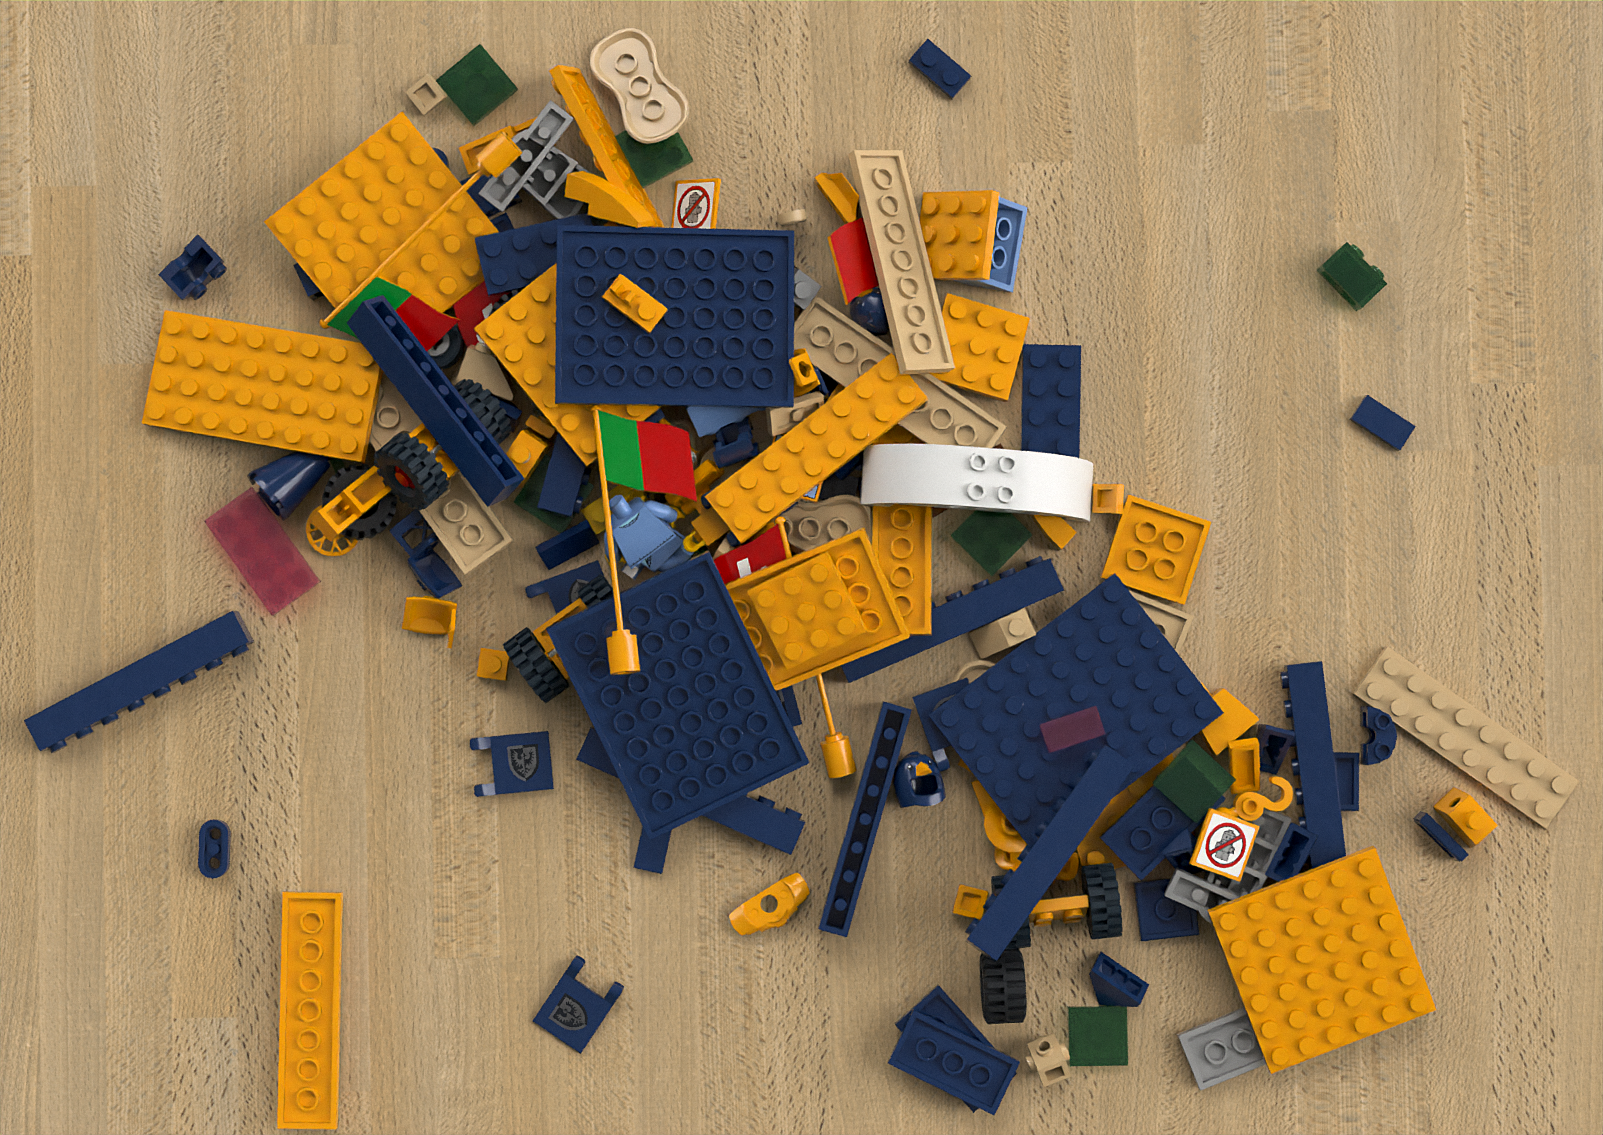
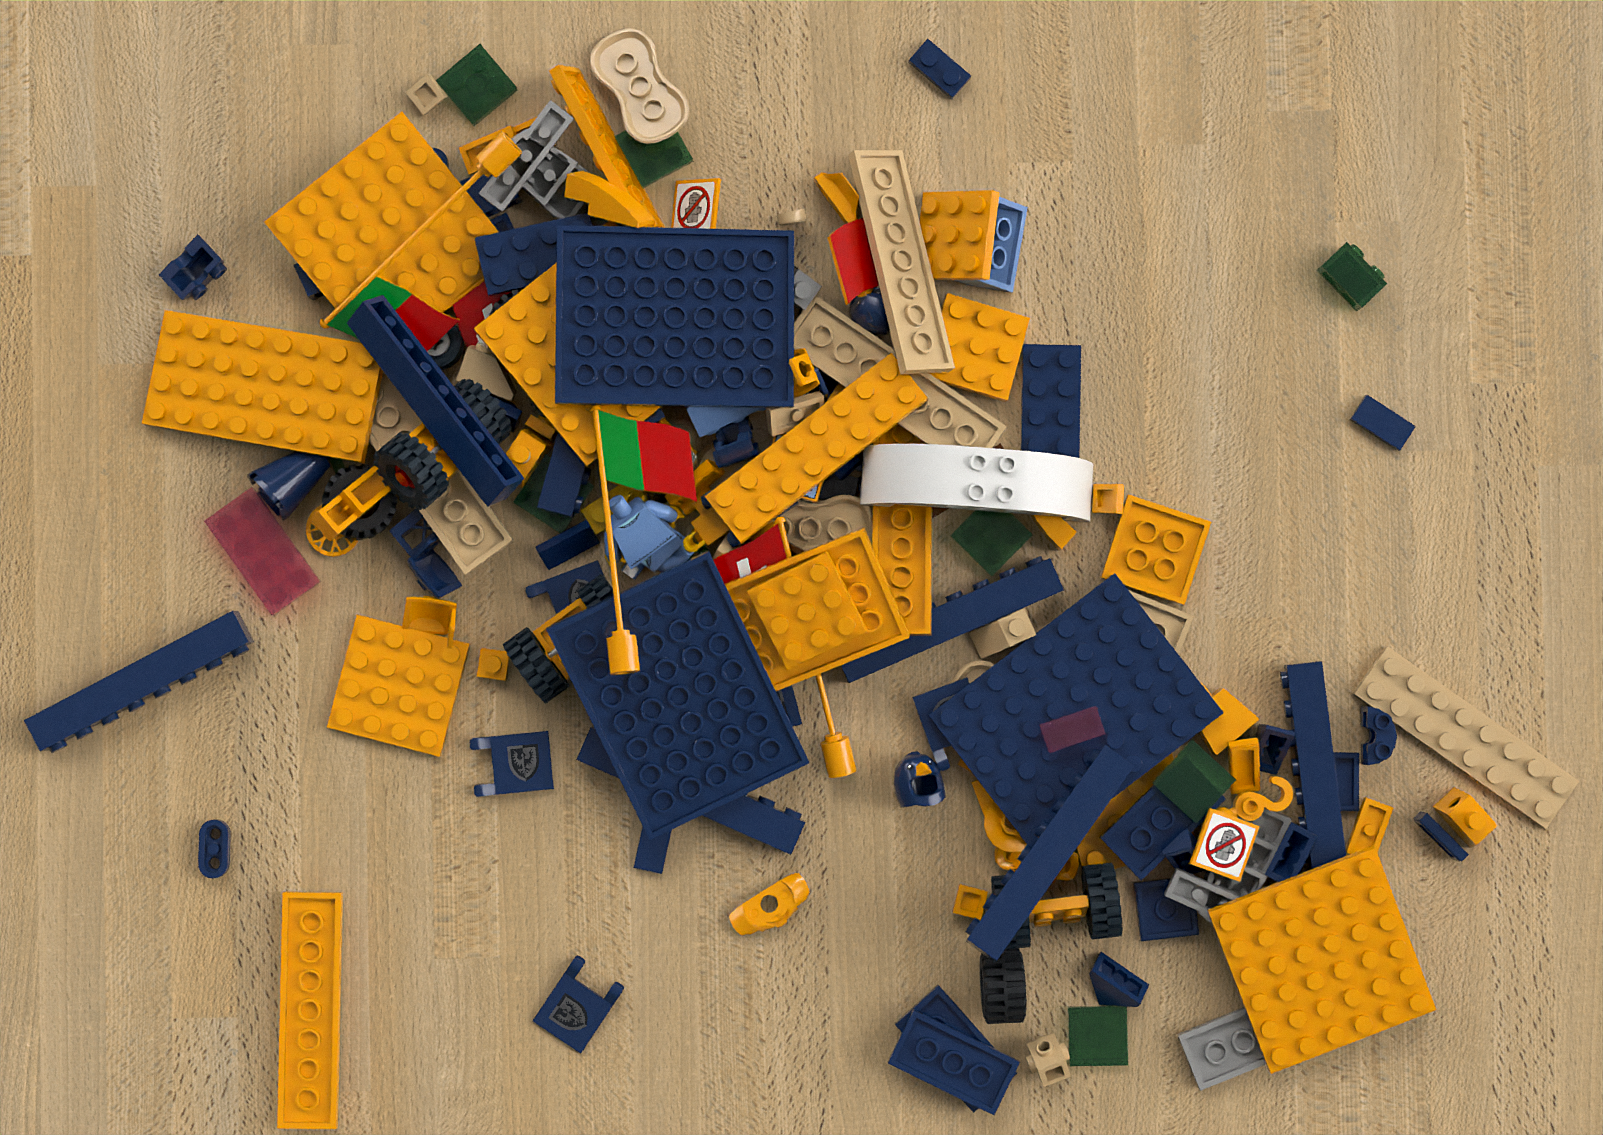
(398, 685): none -> light orange plate
(634, 303): light orange plate -> none
(864, 819): dark blue brick -> none
(1369, 826): none -> light orange plate

